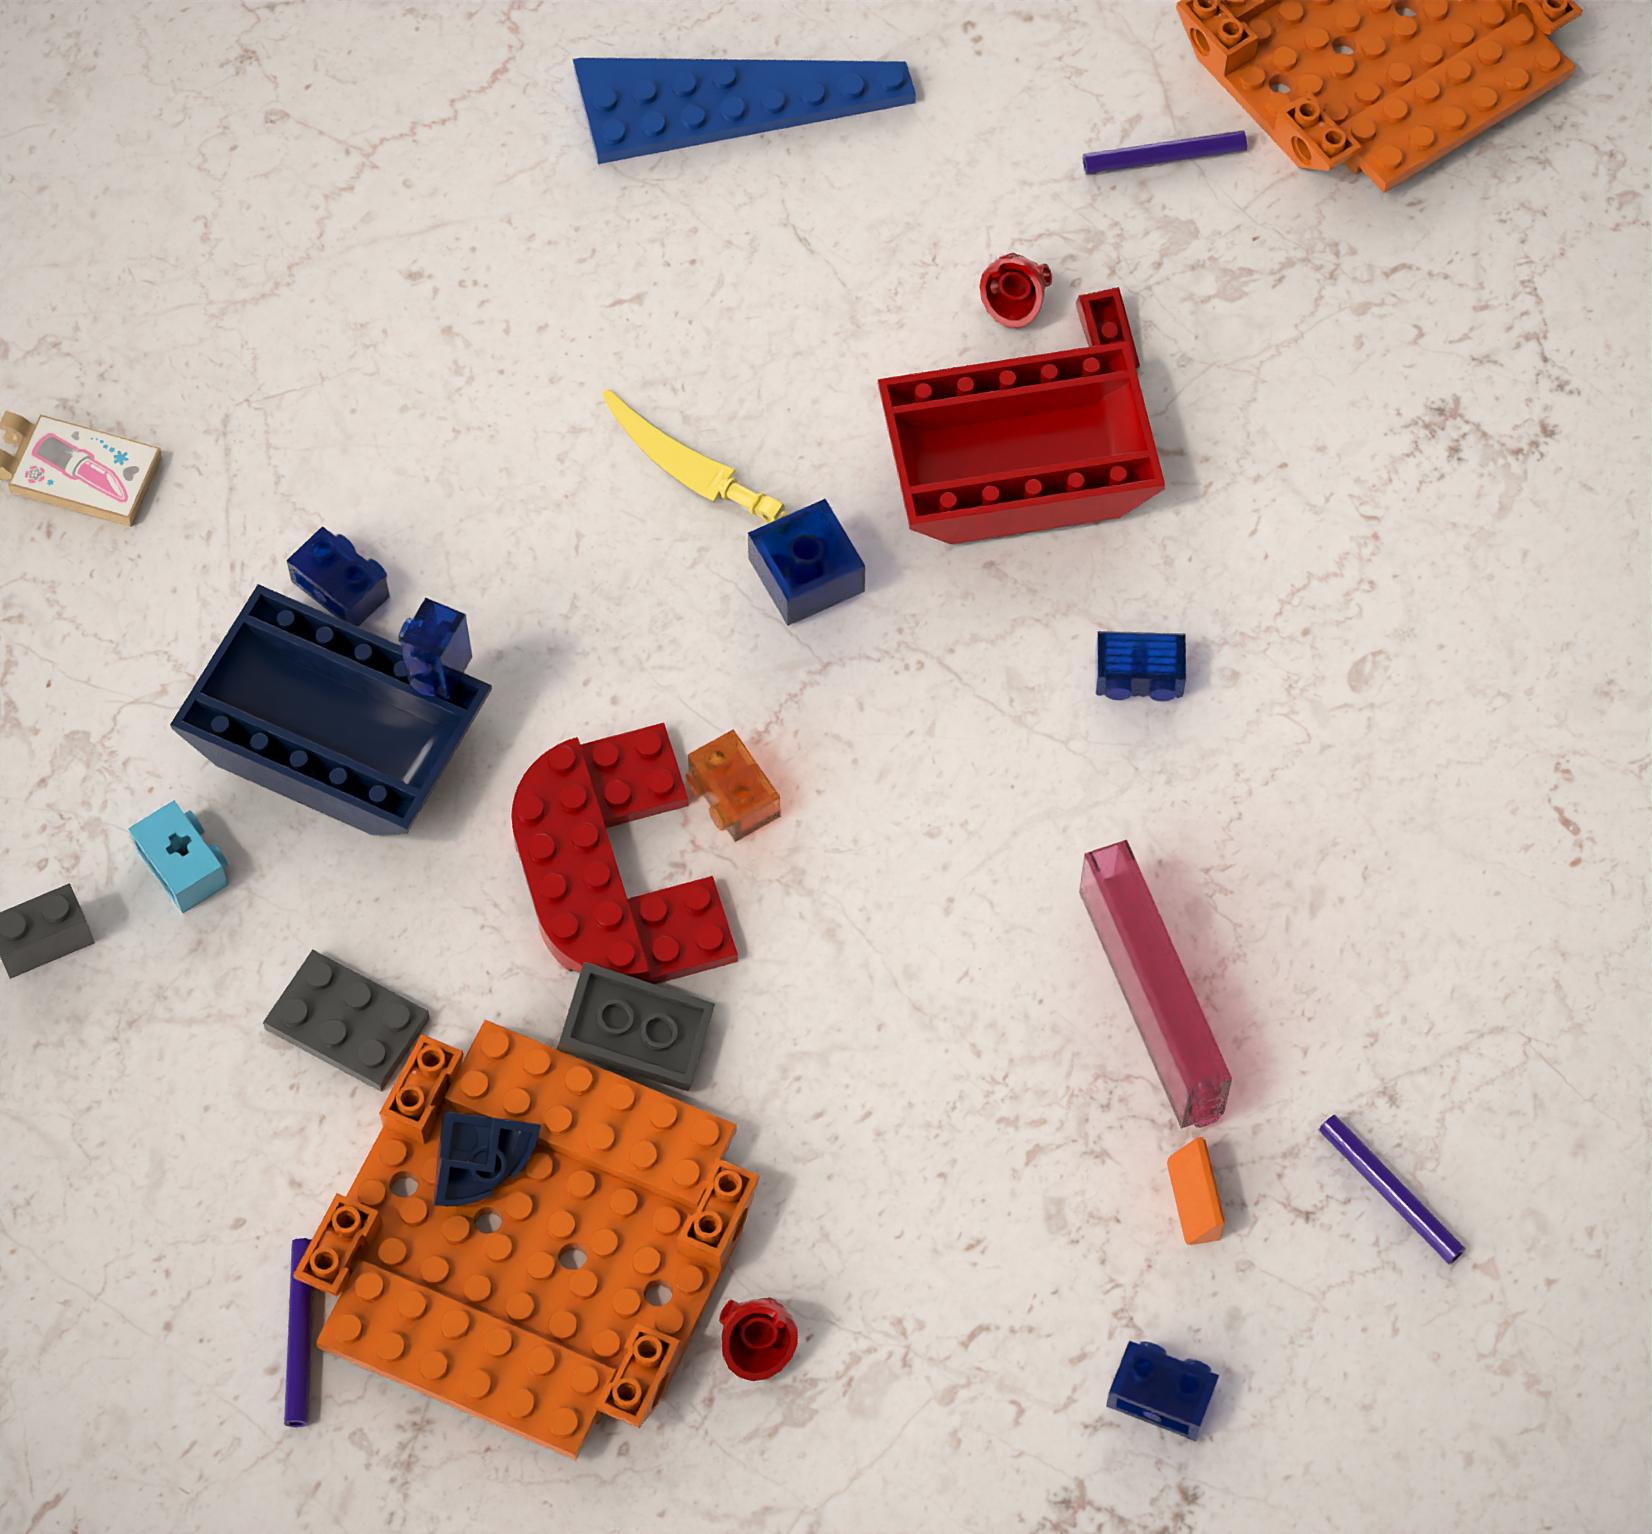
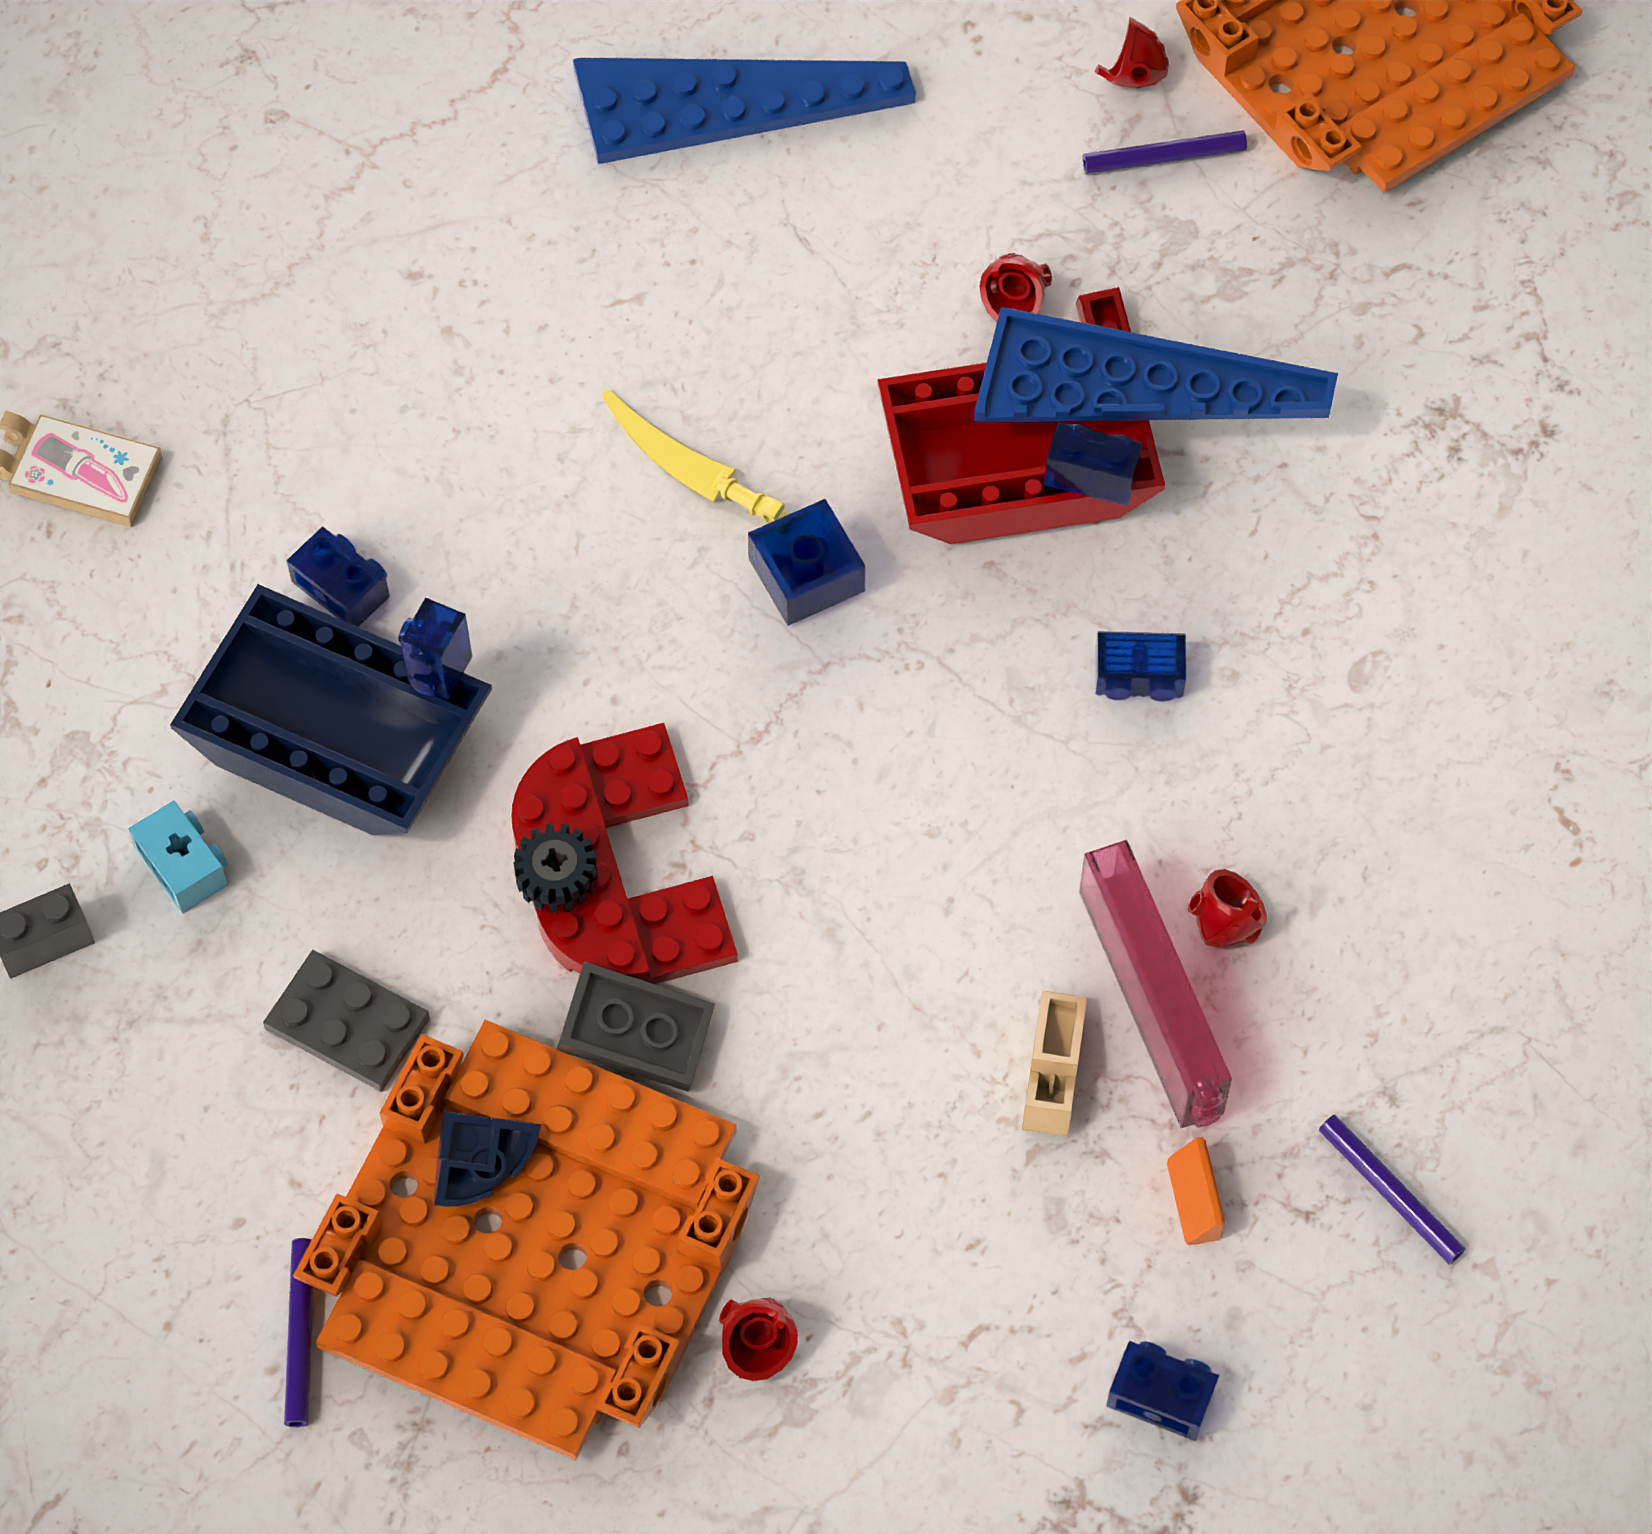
(556, 883): none -> black wheel
(733, 786): clear orange brick -> none
(1054, 1063): none -> tan slope
(1093, 463): none -> clear blue brick
(1097, 373): none -> blue wing
(1140, 60): none -> red helmet
(1227, 910): none -> red helmet

